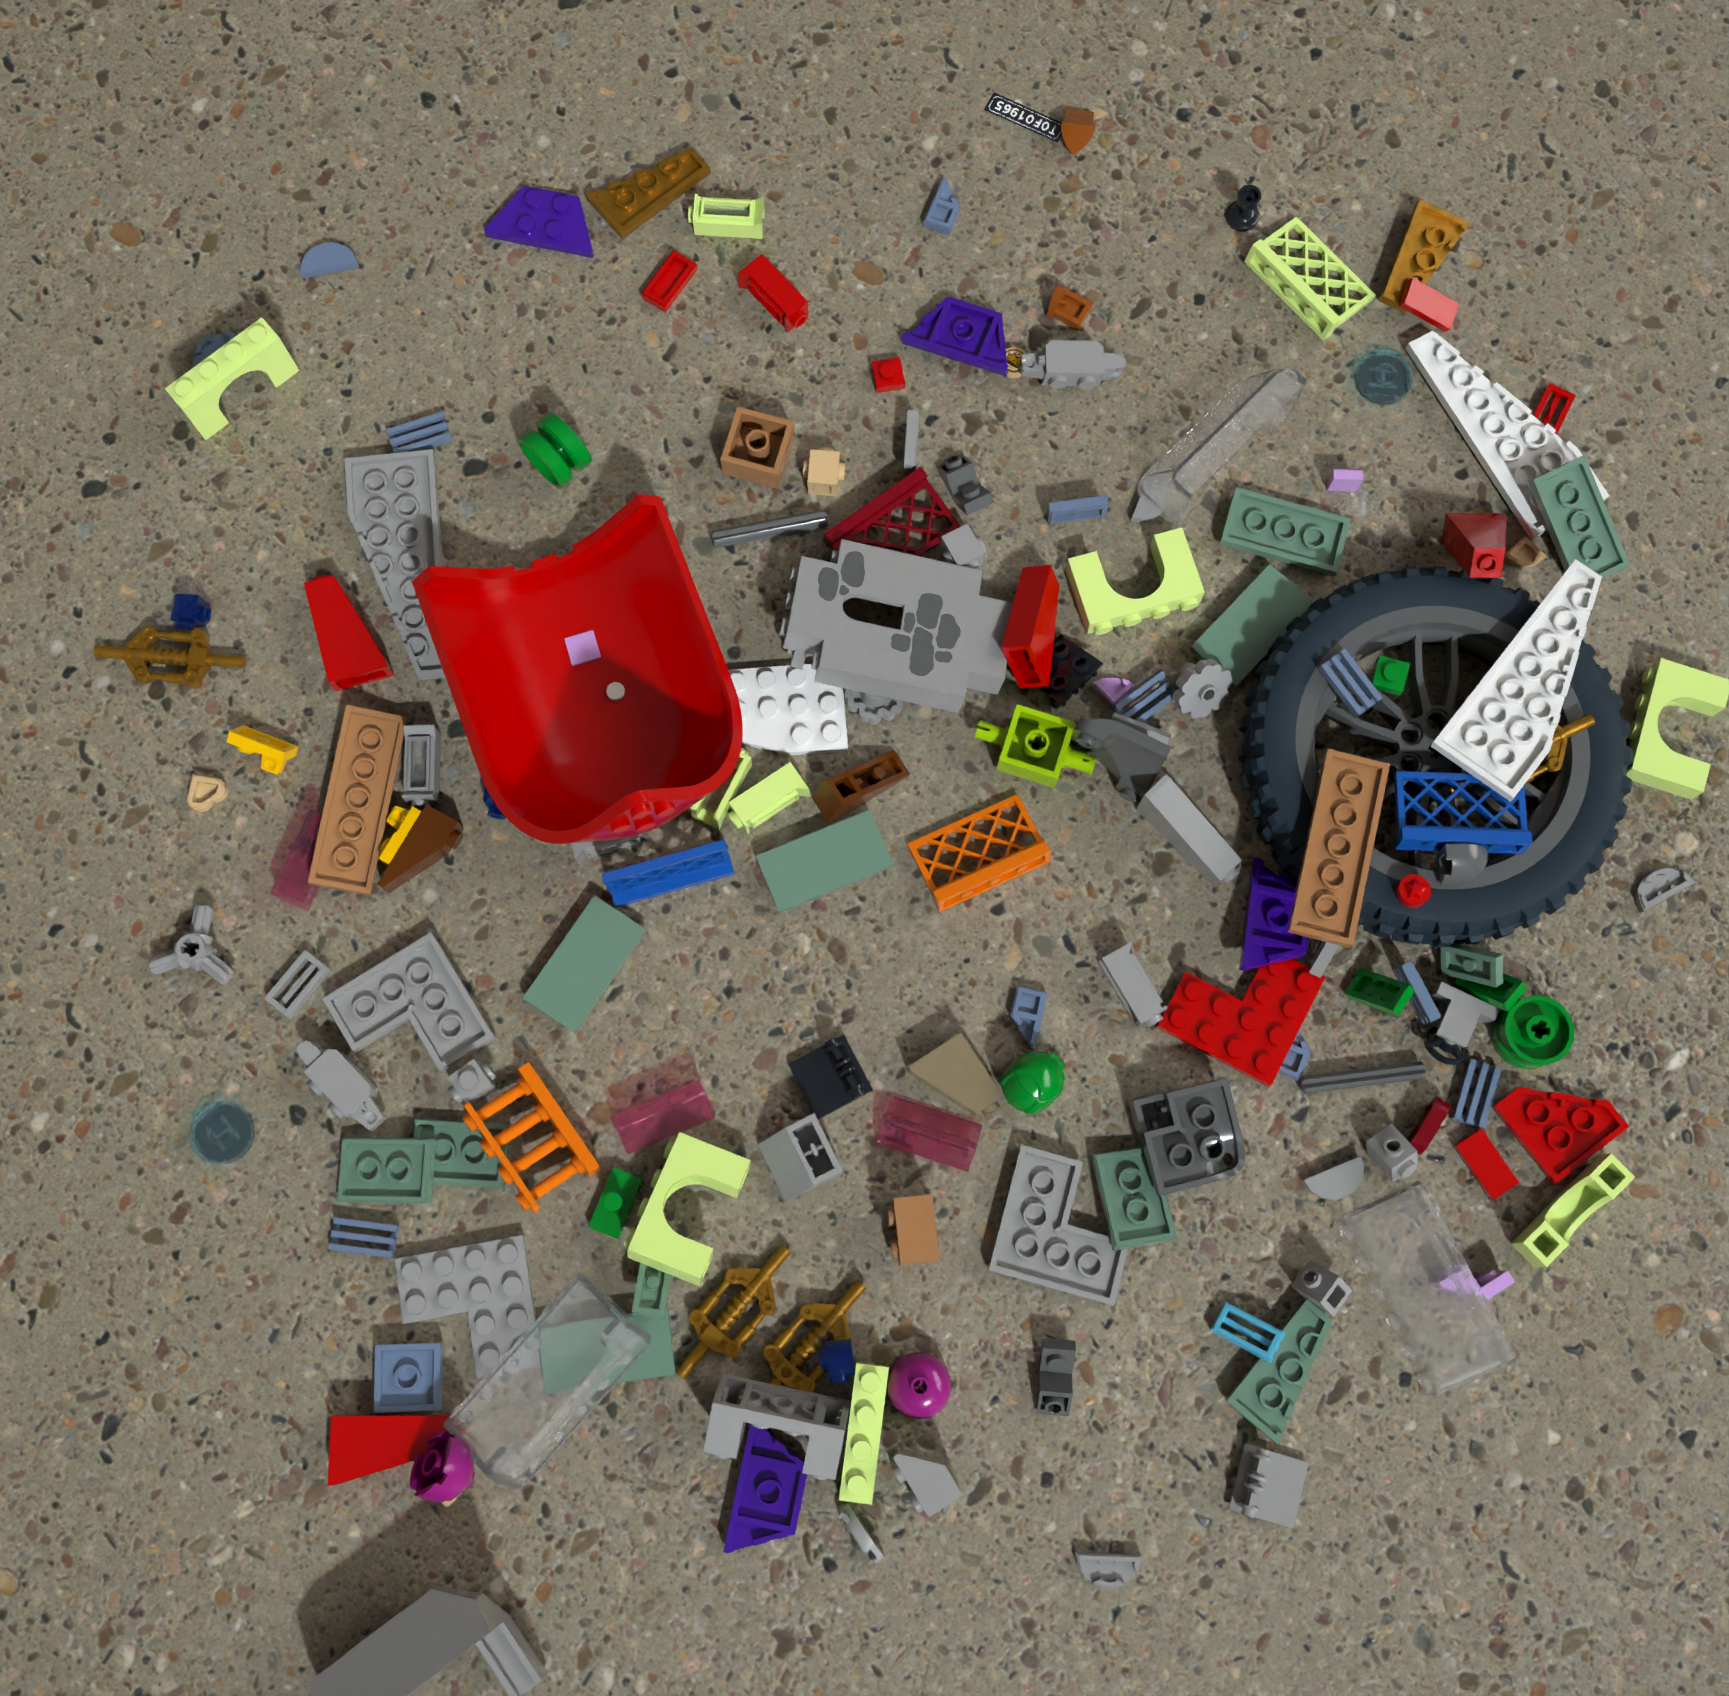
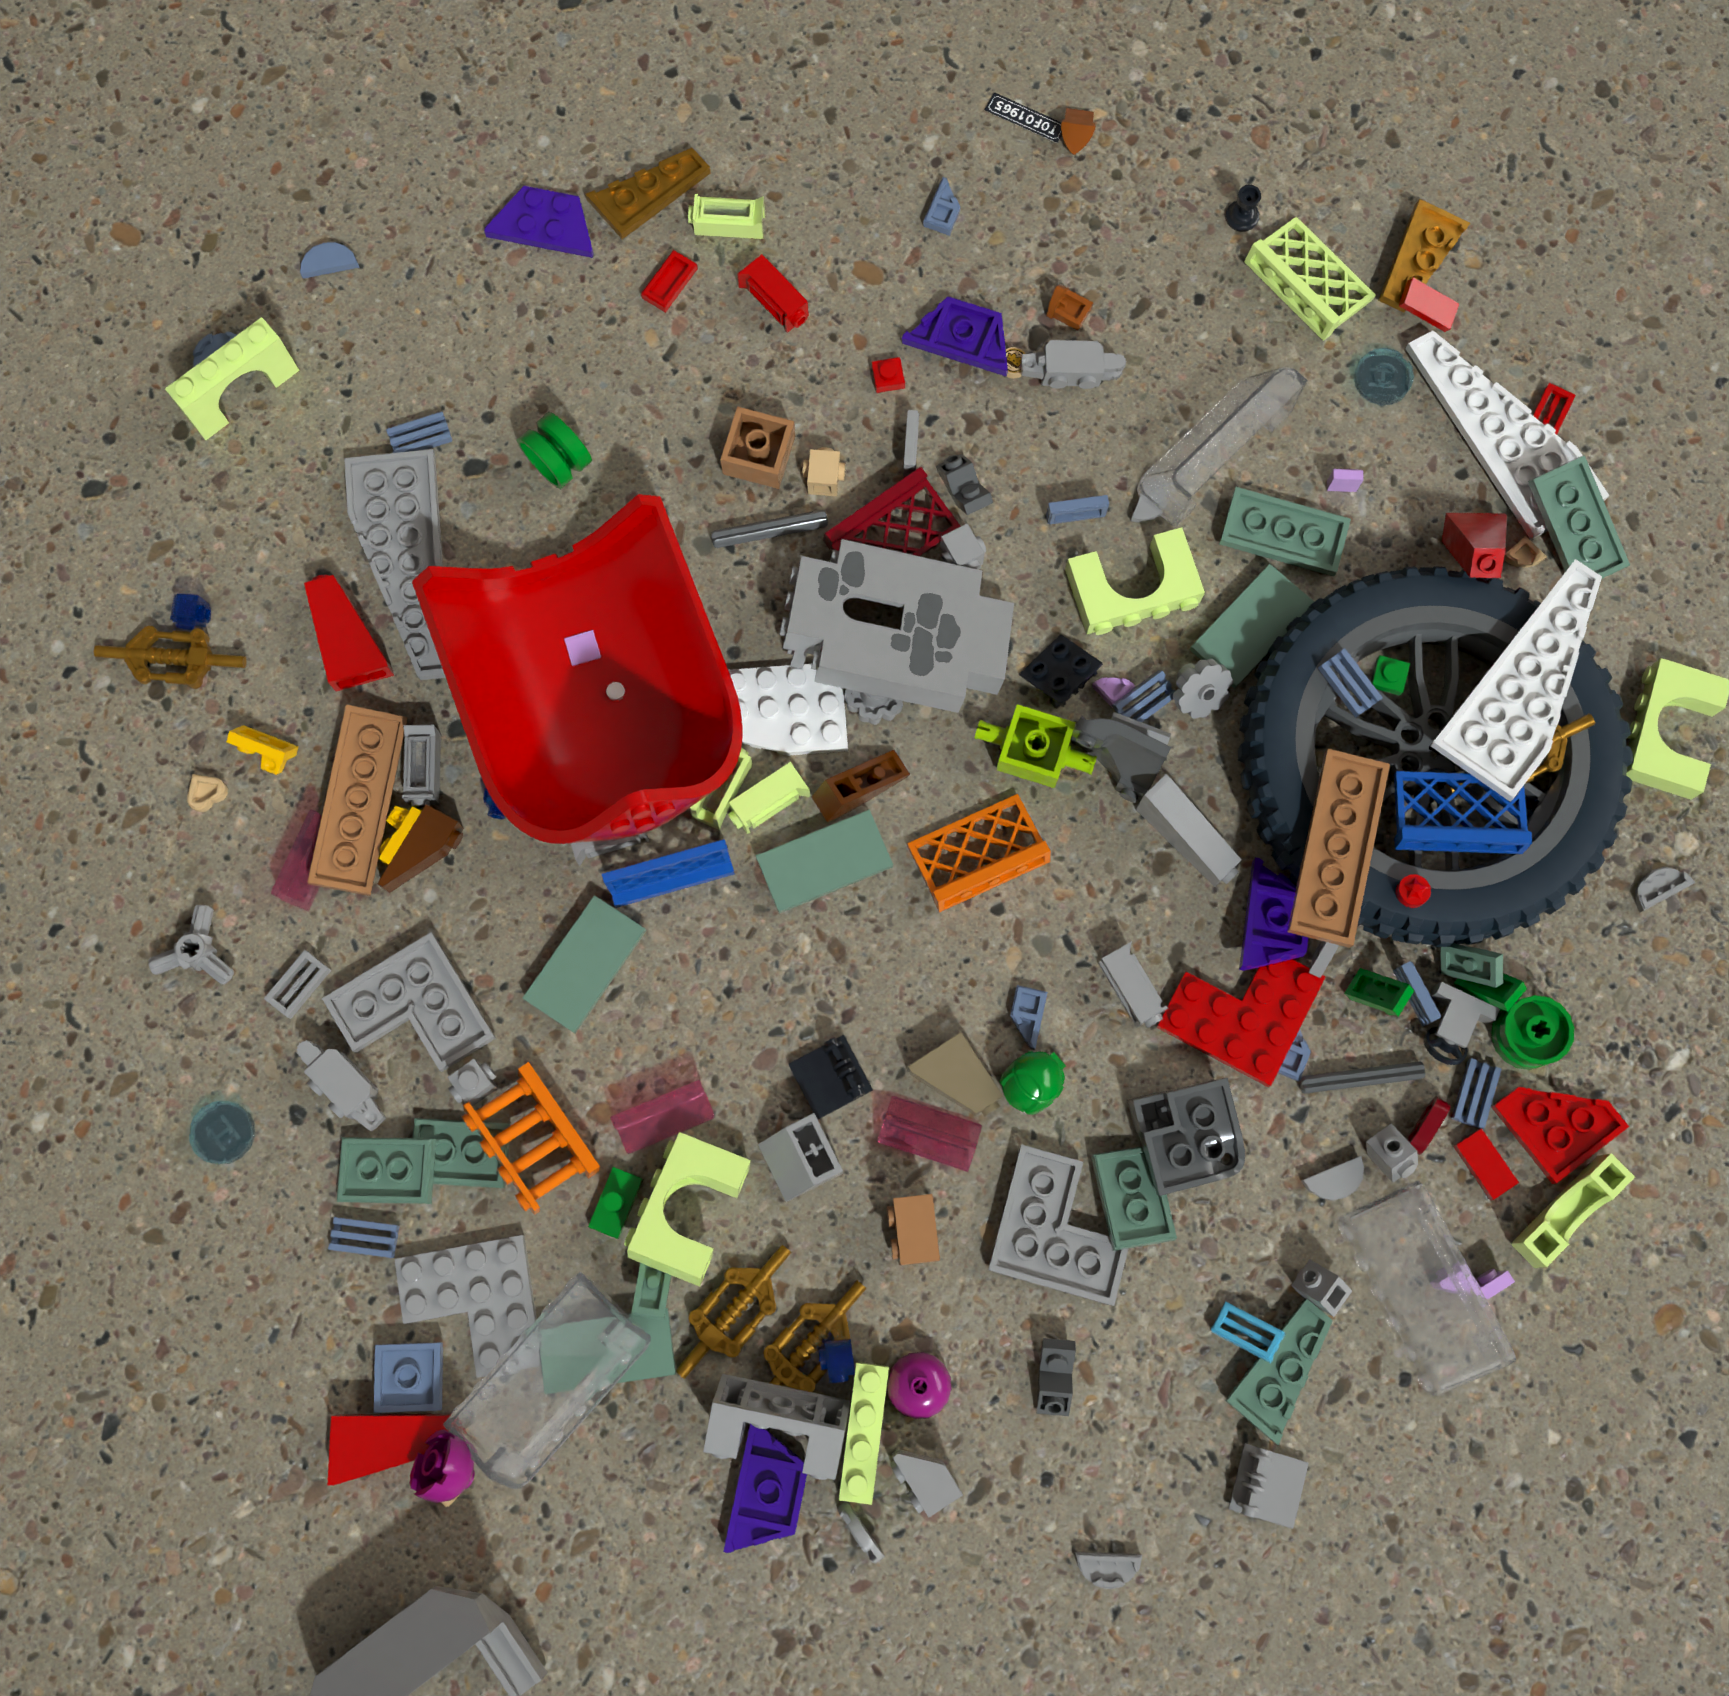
(1032, 627): red slope -> none
(1461, 863): dark grey brick -> none

